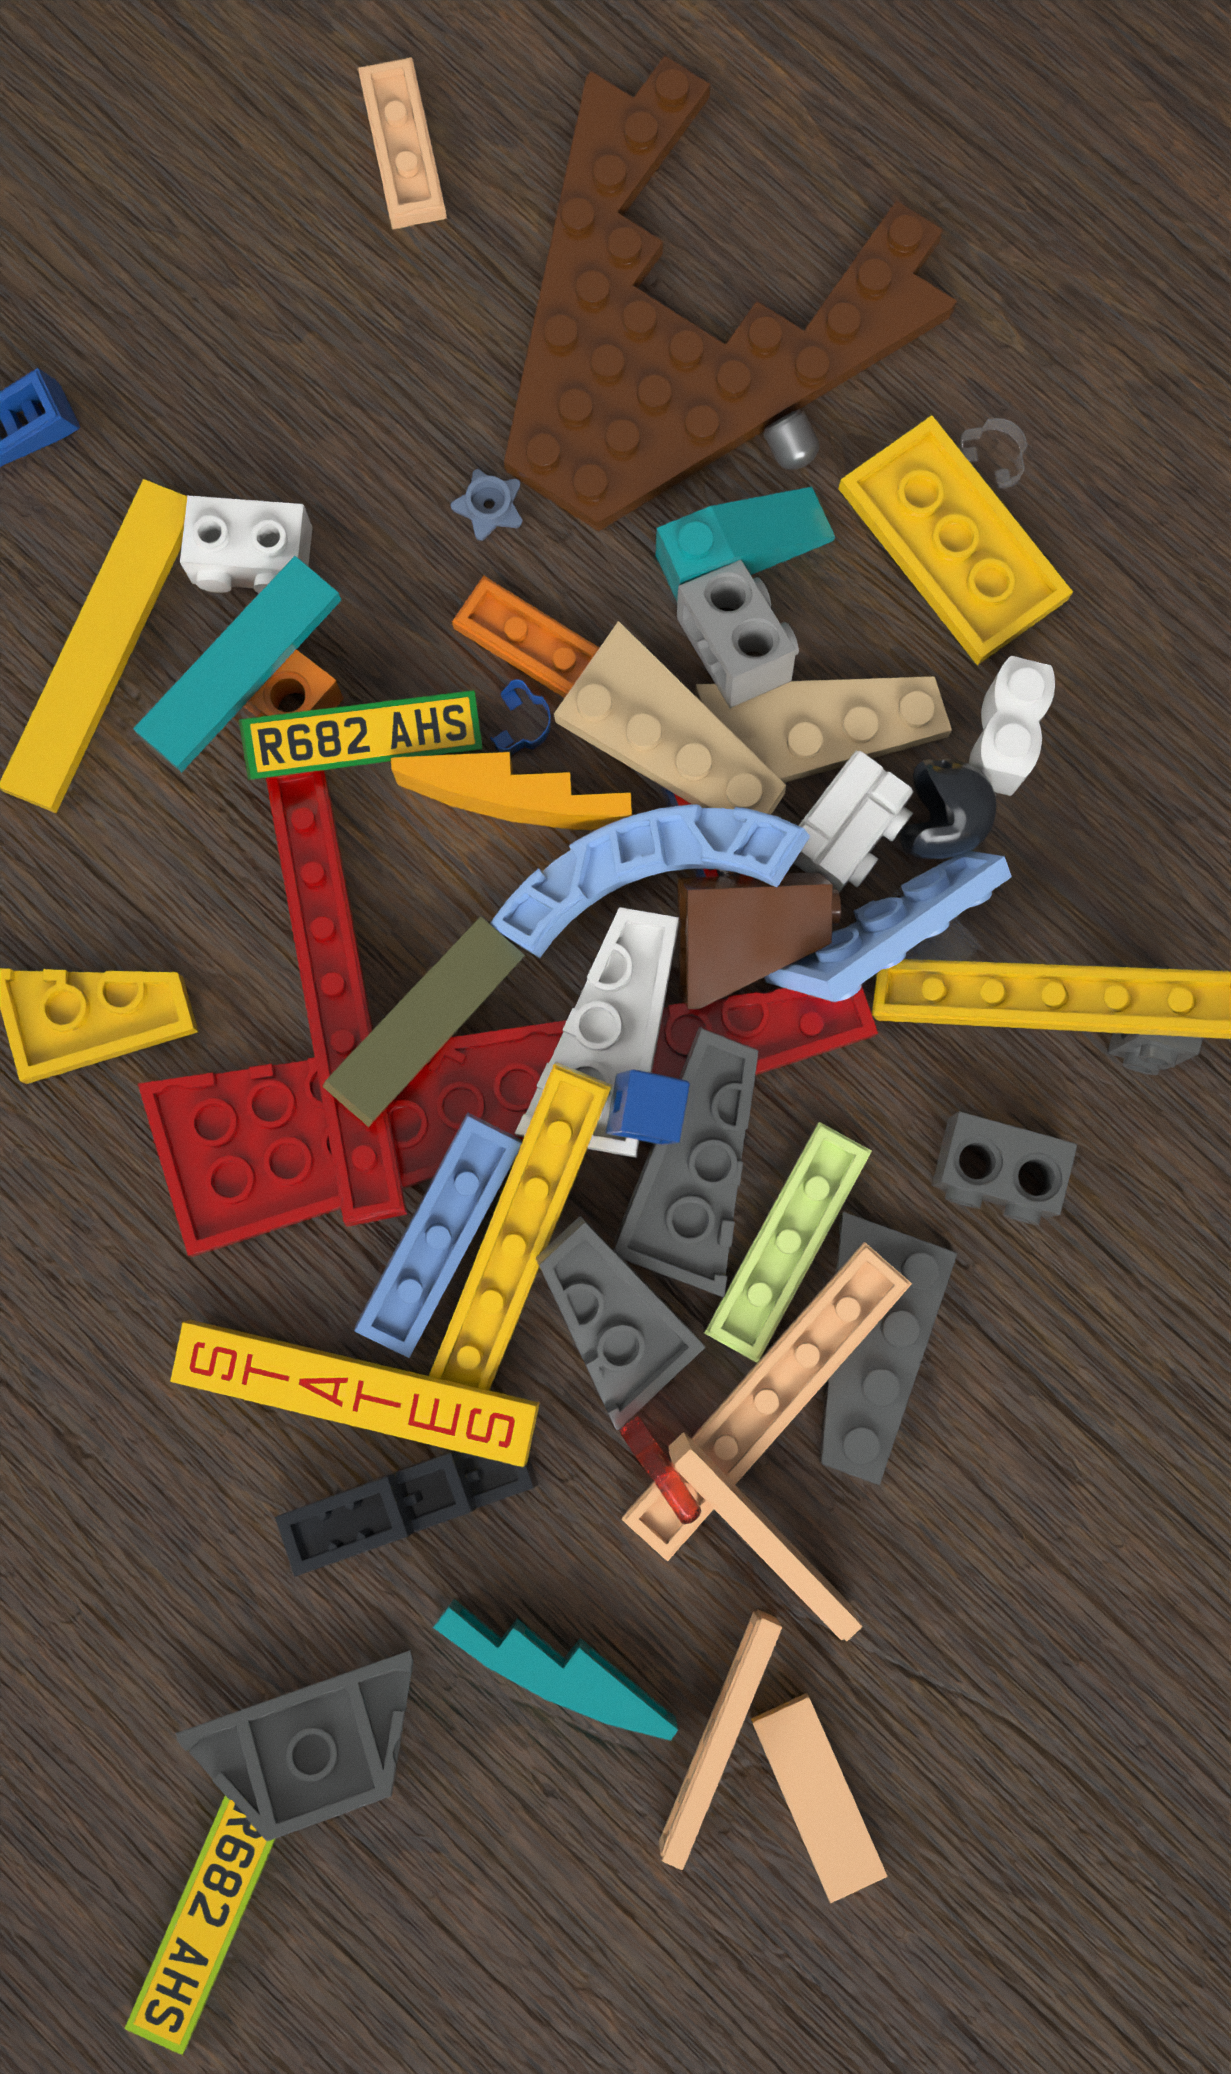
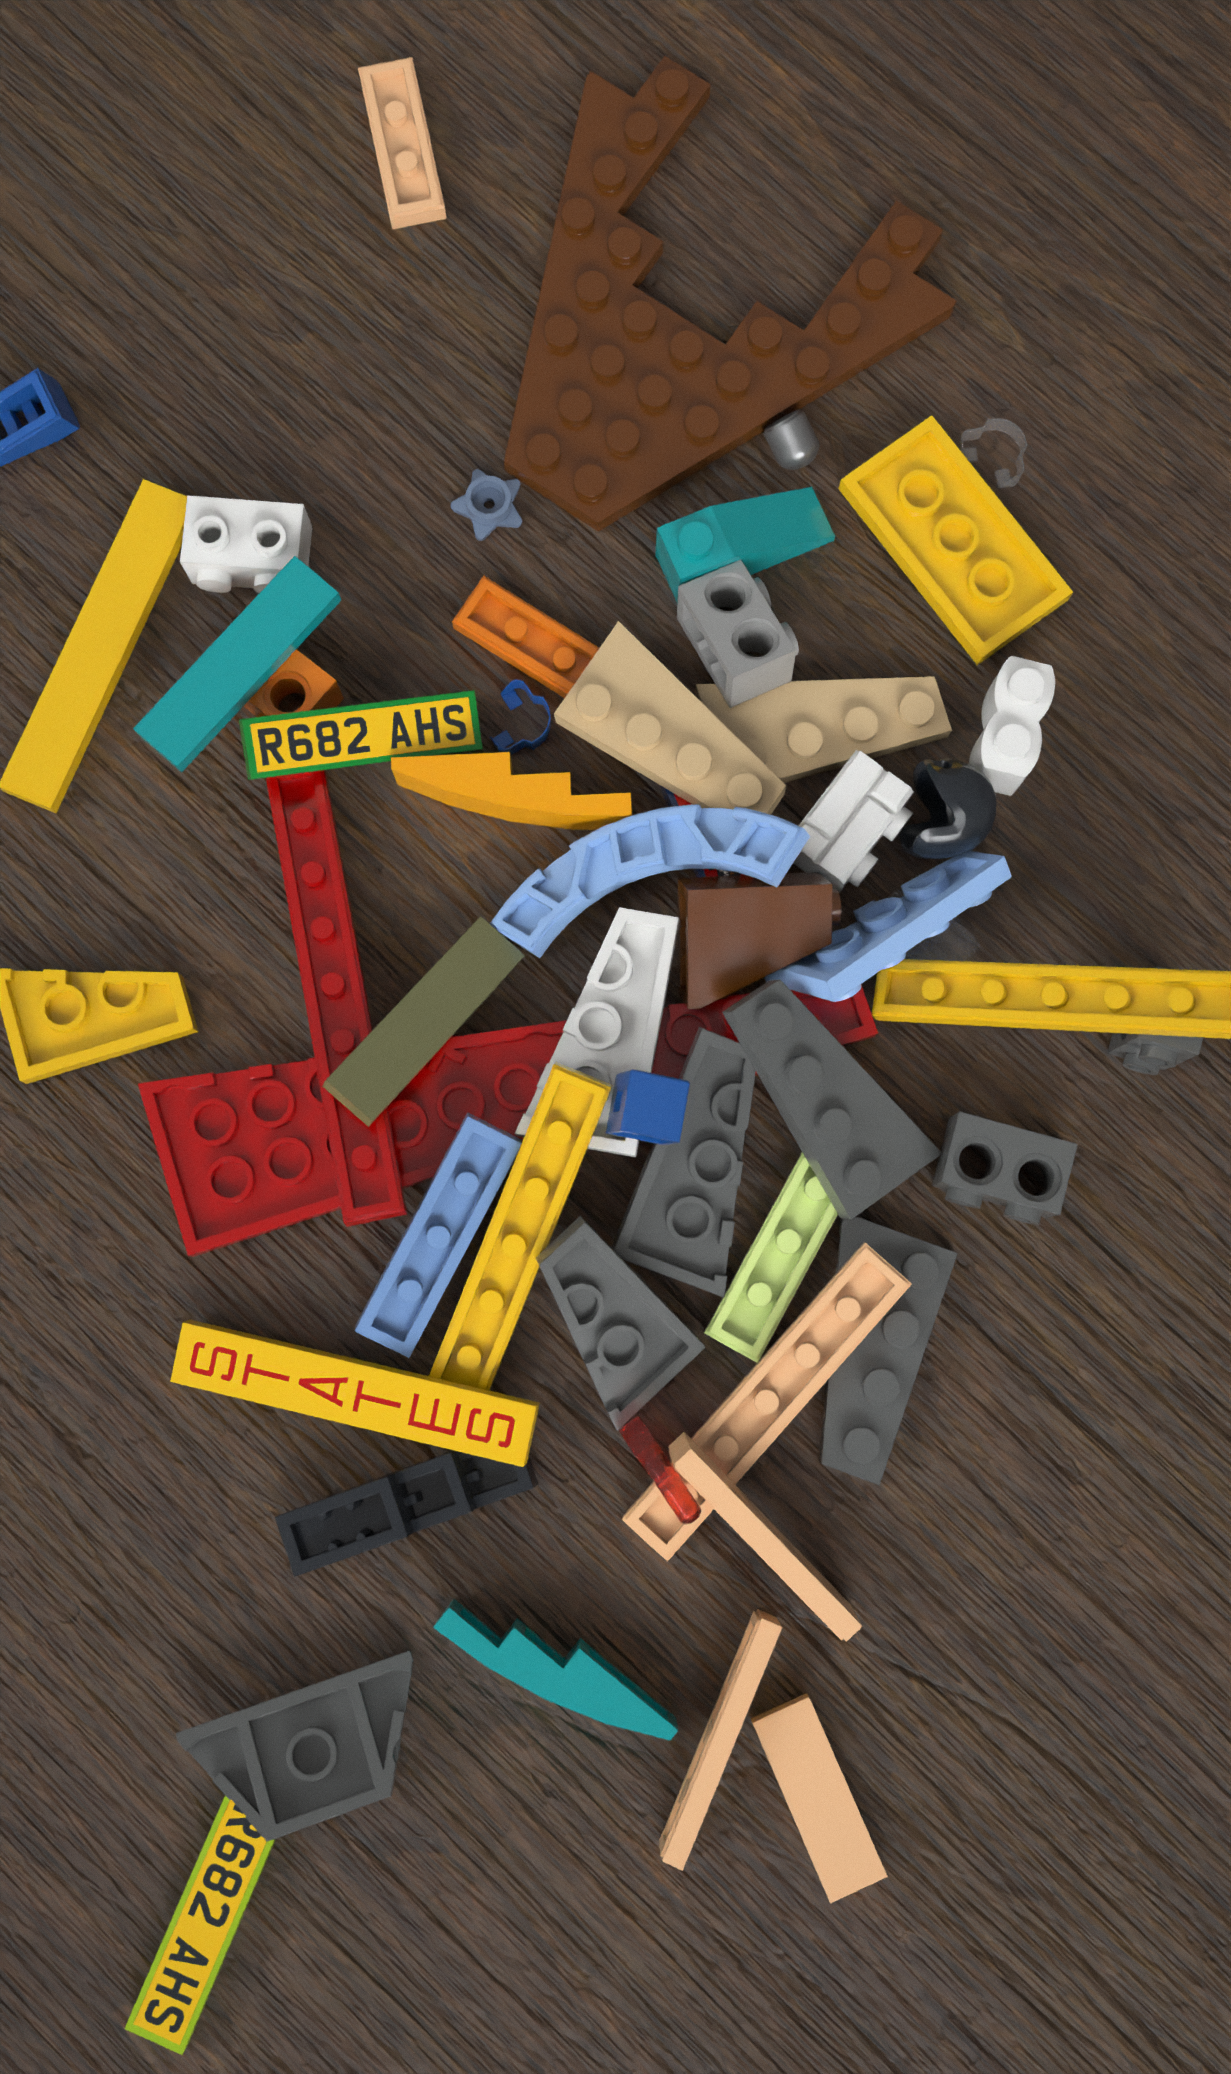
(835, 1110): none -> dark grey wing

